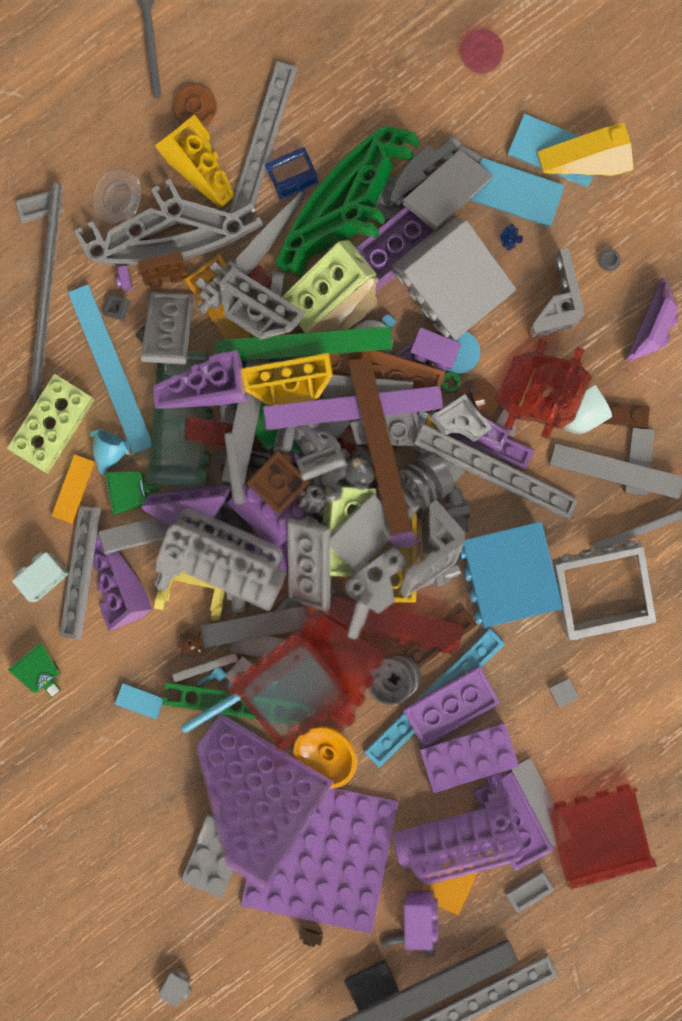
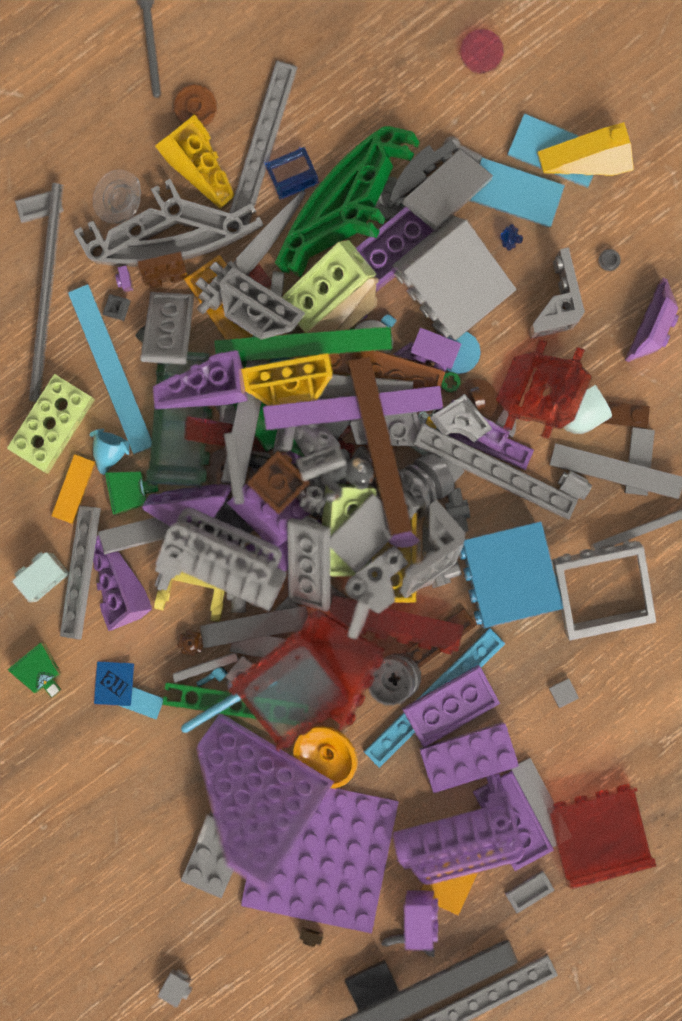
(114, 683): none -> clear blue sticker
(574, 485): none -> light grey brick

